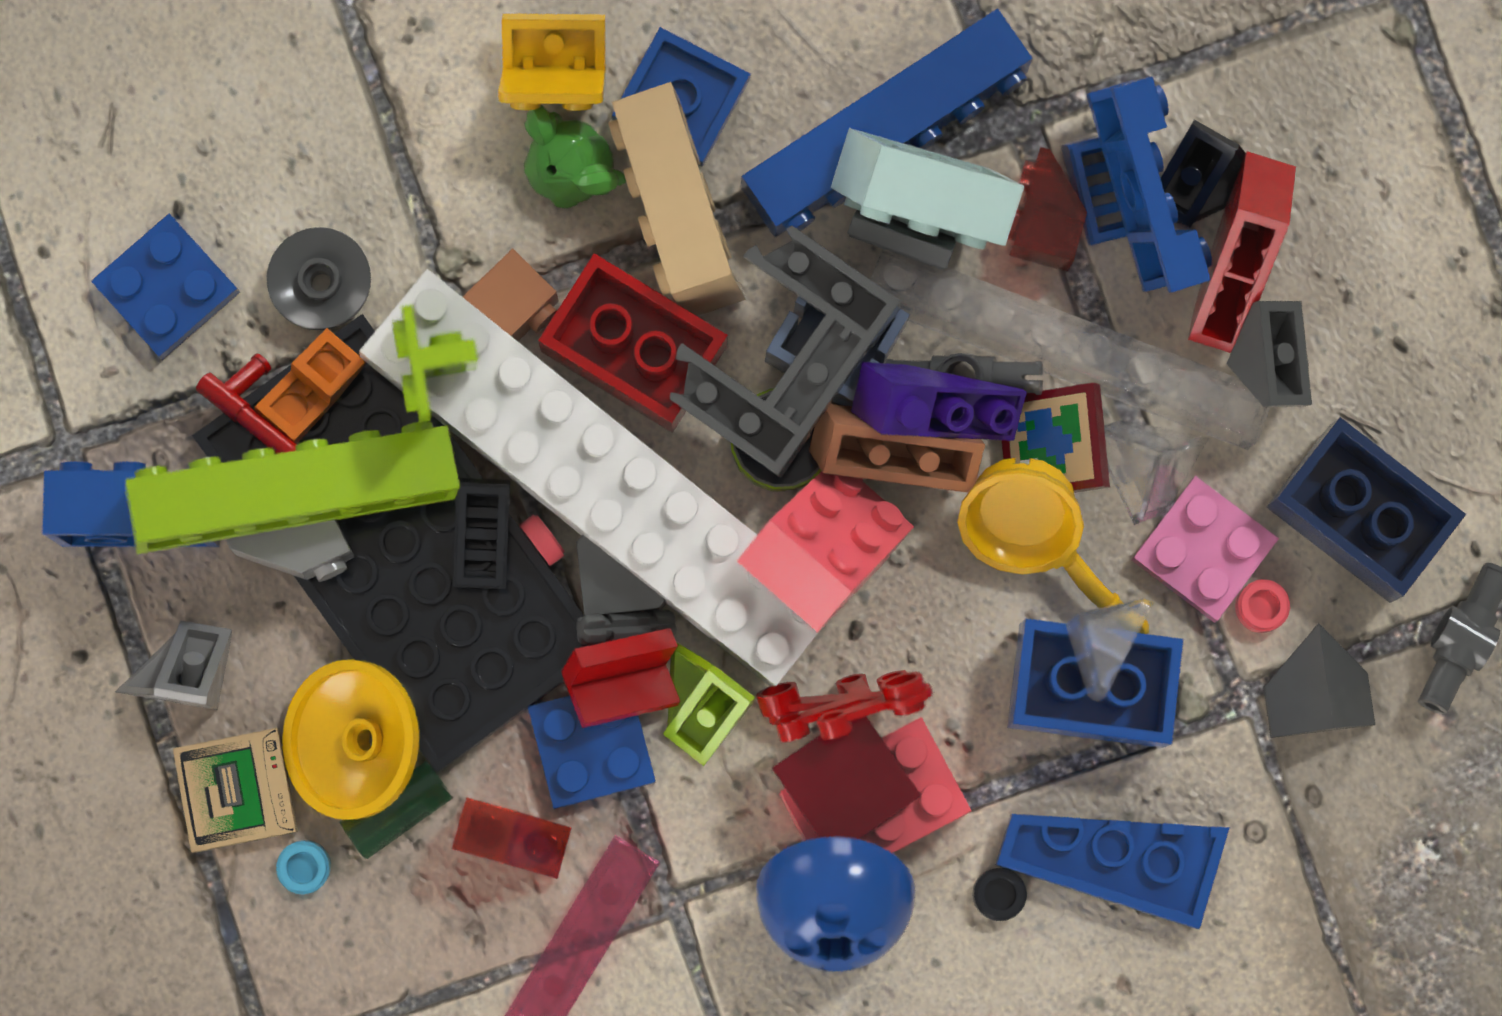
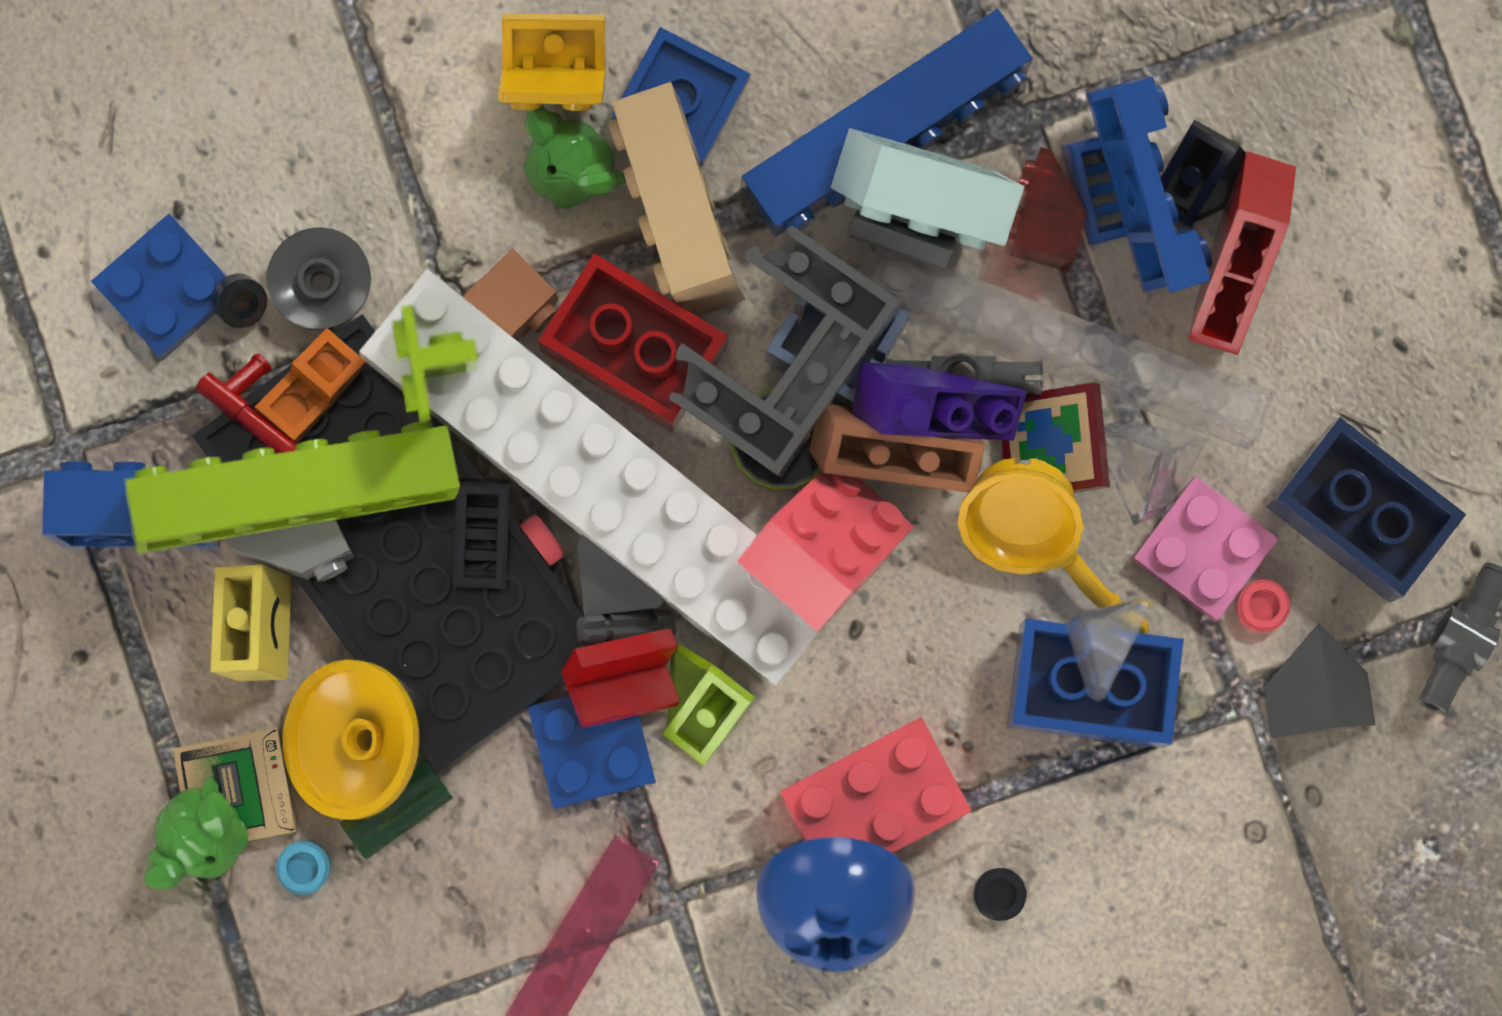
(186, 668): light grey slope -> none
(189, 831): none -> bright green hair
(239, 300): none -> black tile
(251, 623): none -> light yellow brick
(511, 838): clear red slope -> none
(834, 712): red plant -> none
(846, 782): dark red tile -> none
(1129, 863): blue wing -> none
(1273, 354): dark grey slope -> none

